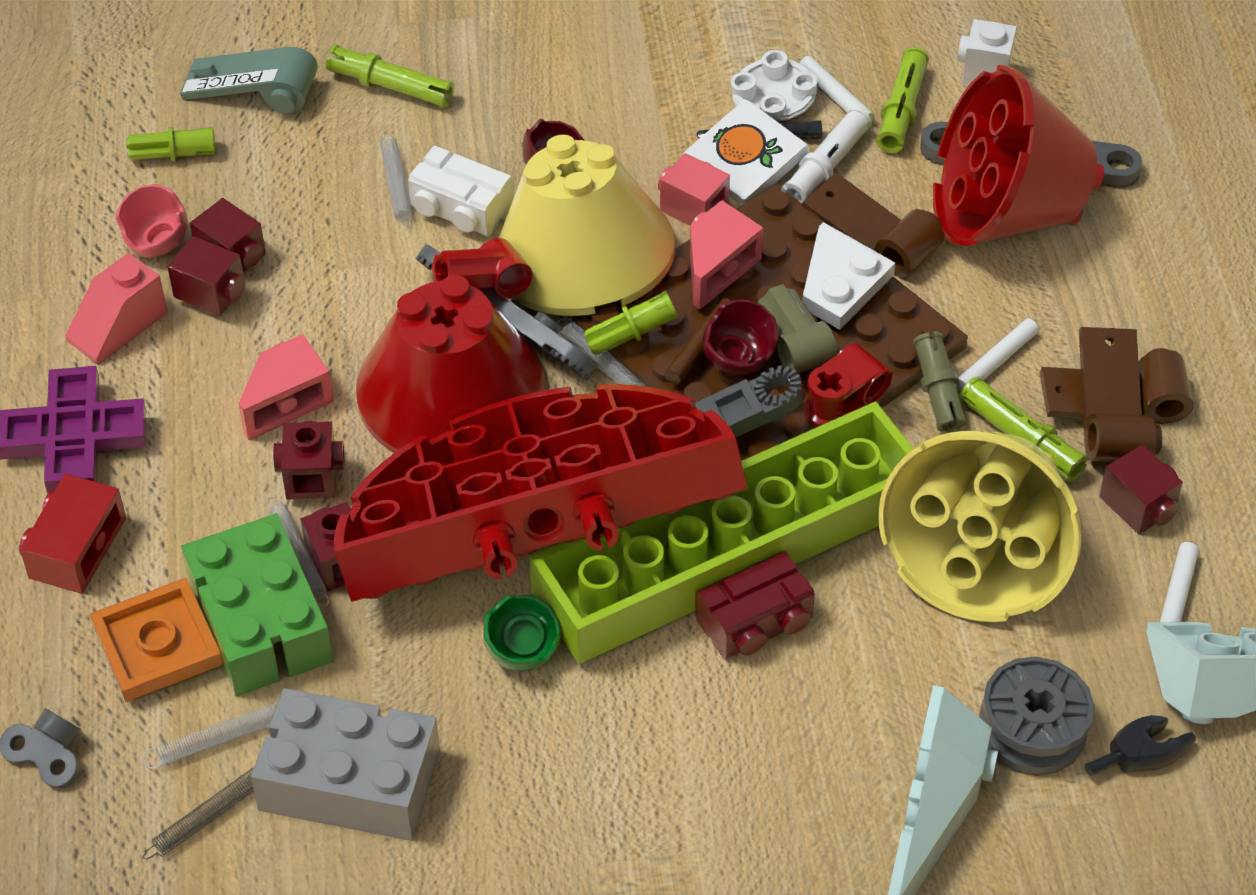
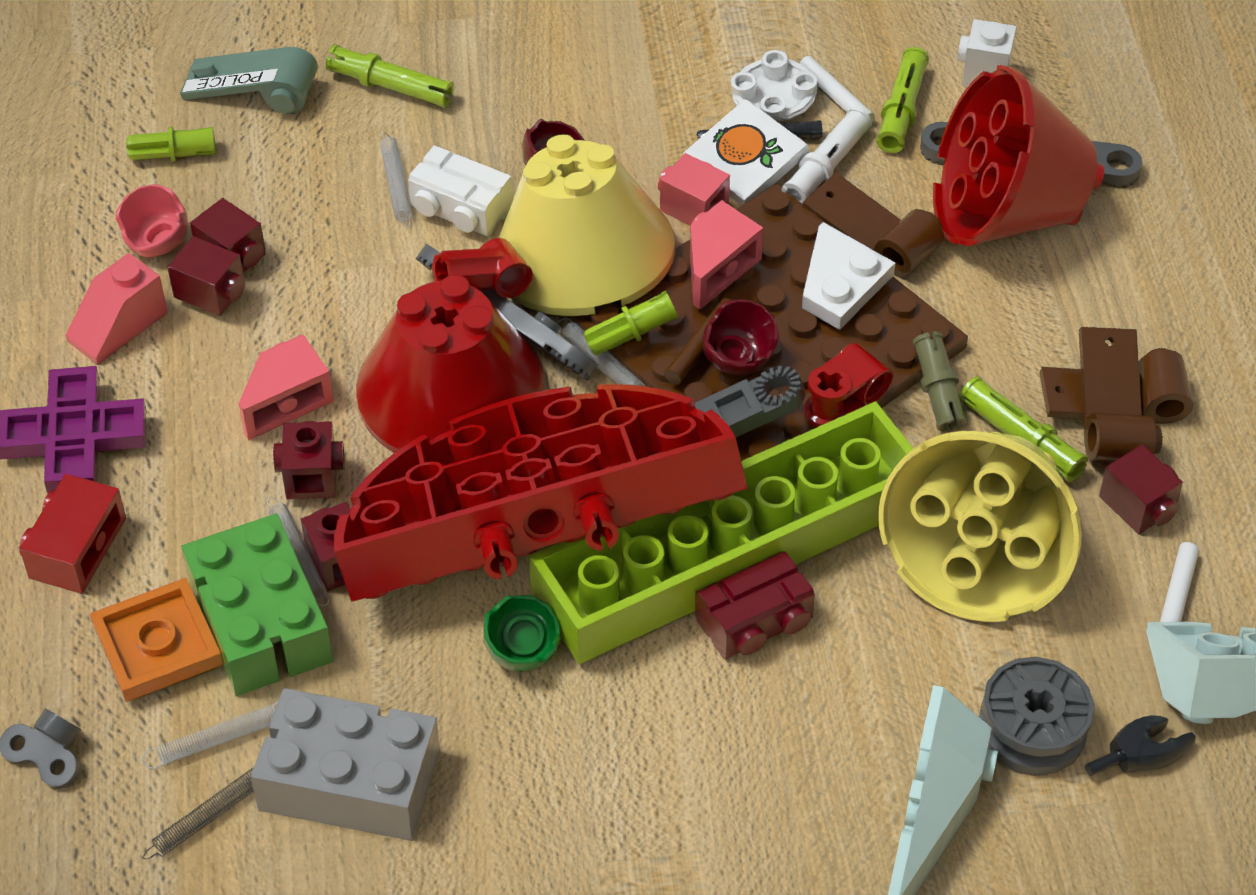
(801, 340): olive piece -> none
(1000, 352): white piece -> none

